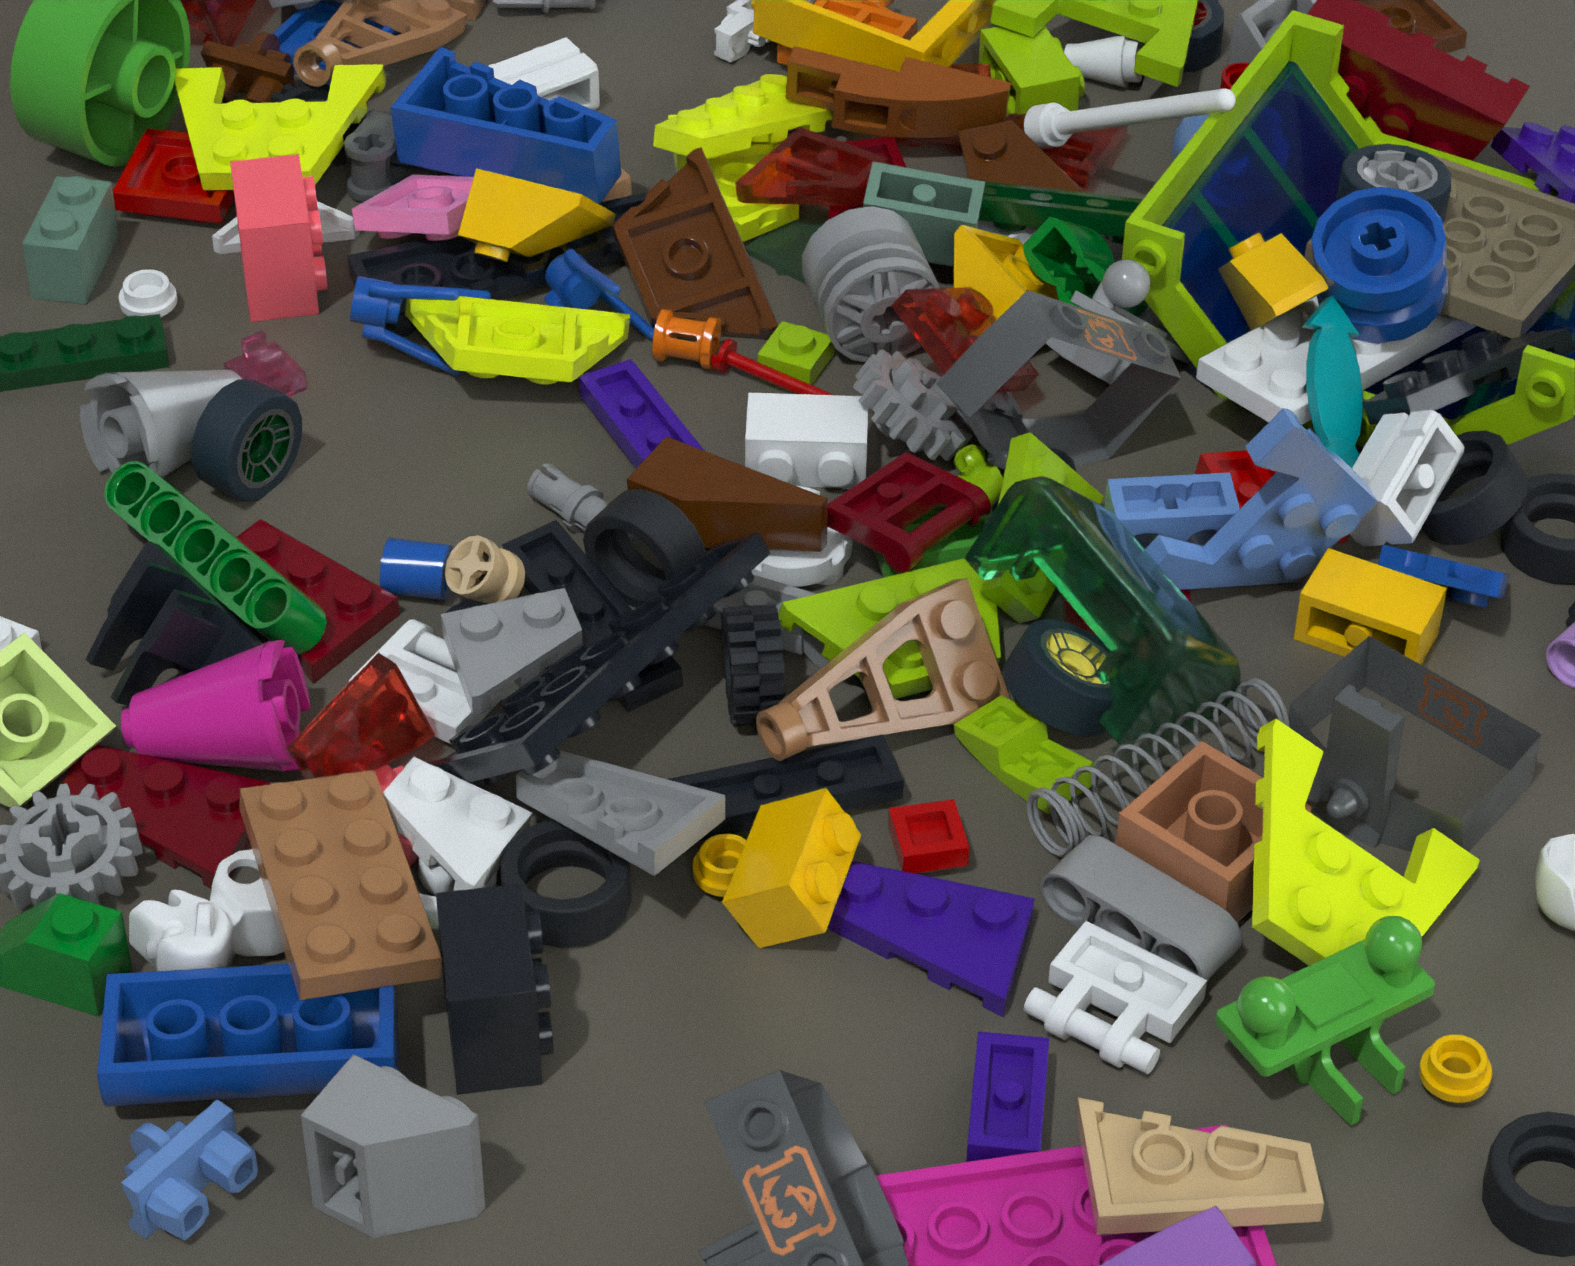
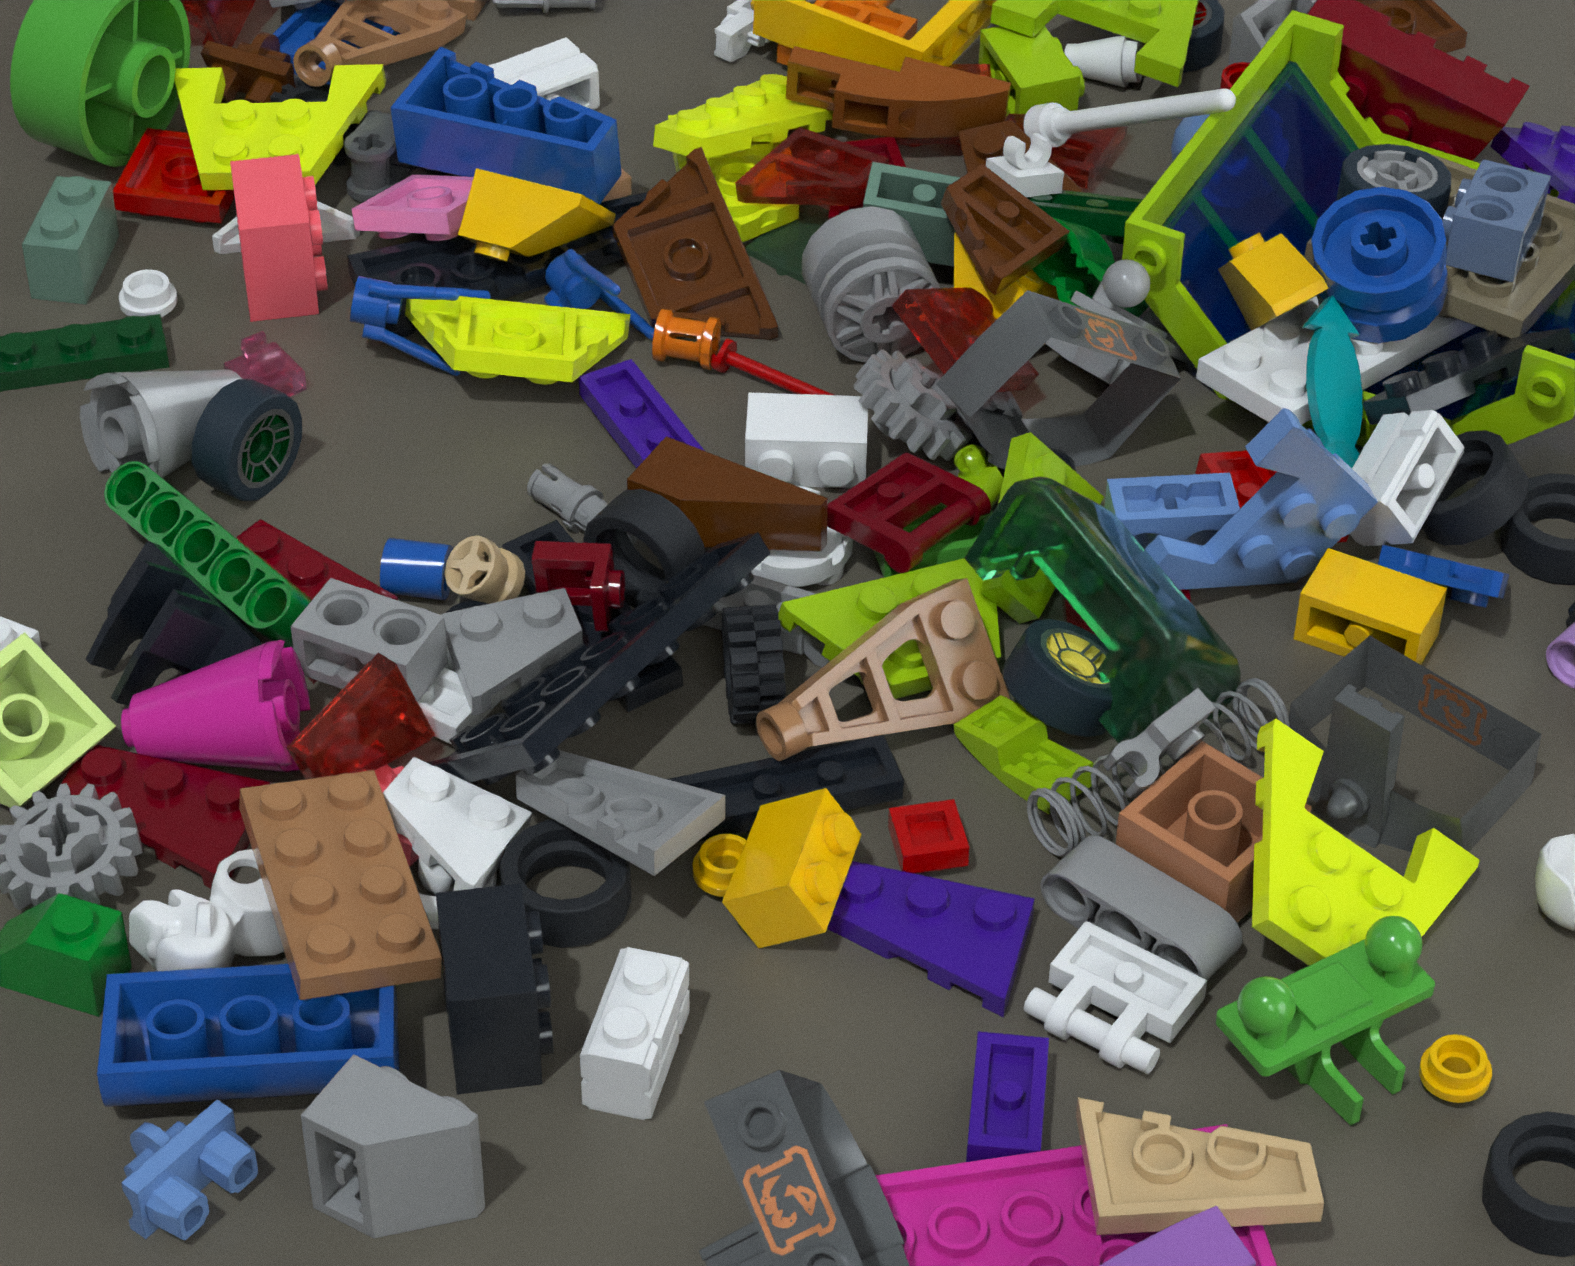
(352, 624): none -> light grey brick
(584, 572): none -> dark red bracket
(635, 1033): none -> white brick
(797, 351): lime plate -> none
(1000, 227): none -> reddish brown wing
(1031, 171): none -> white tile
(1170, 734): none -> light grey plate
(1495, 219): none -> sand blue brick

